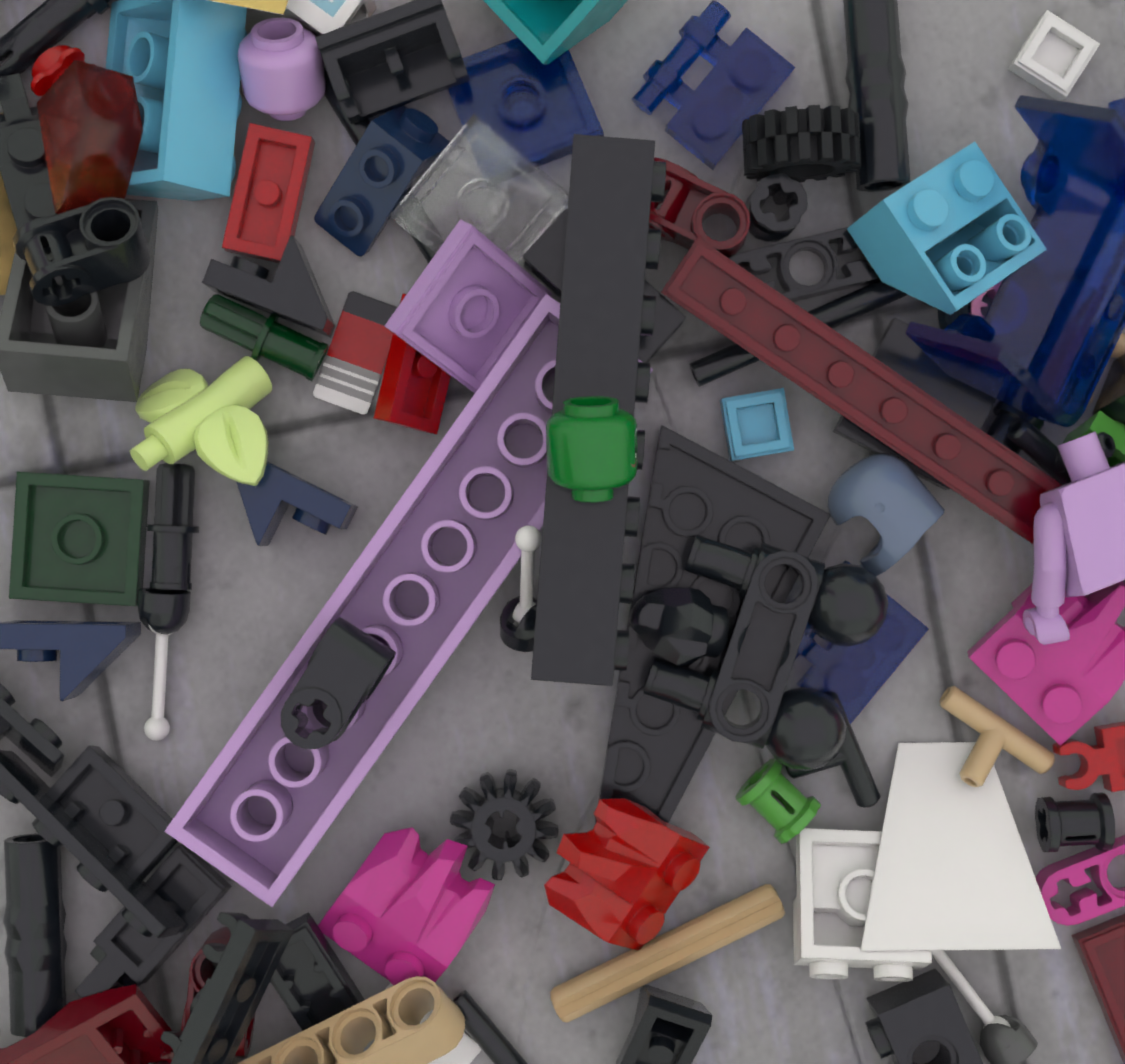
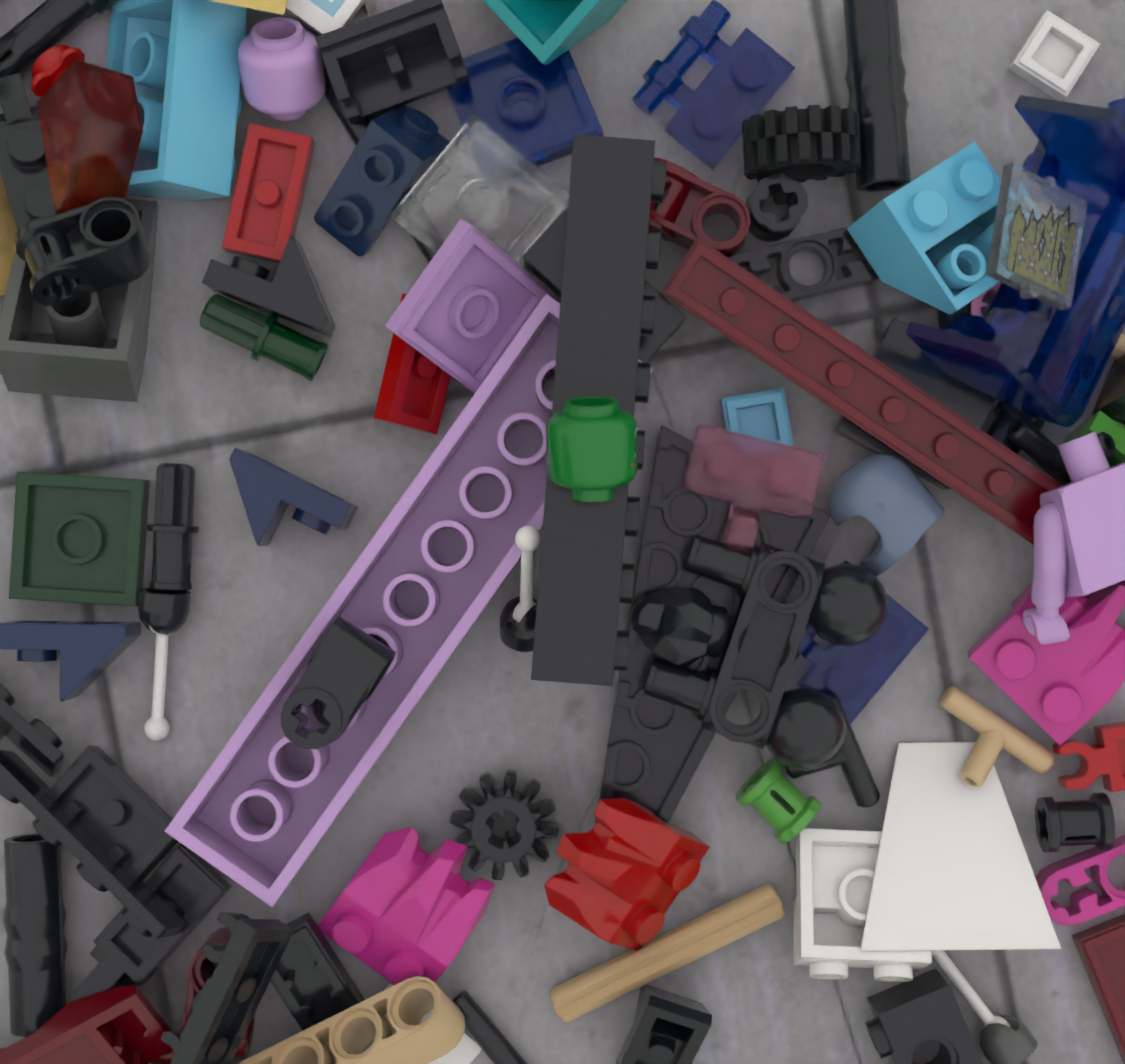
(210, 418): yellowish green plant -> none
(356, 354): sticker -> none
(753, 477): none -> clear pink plate
(832, 314): black piece -> none
(1036, 237): none -> piece

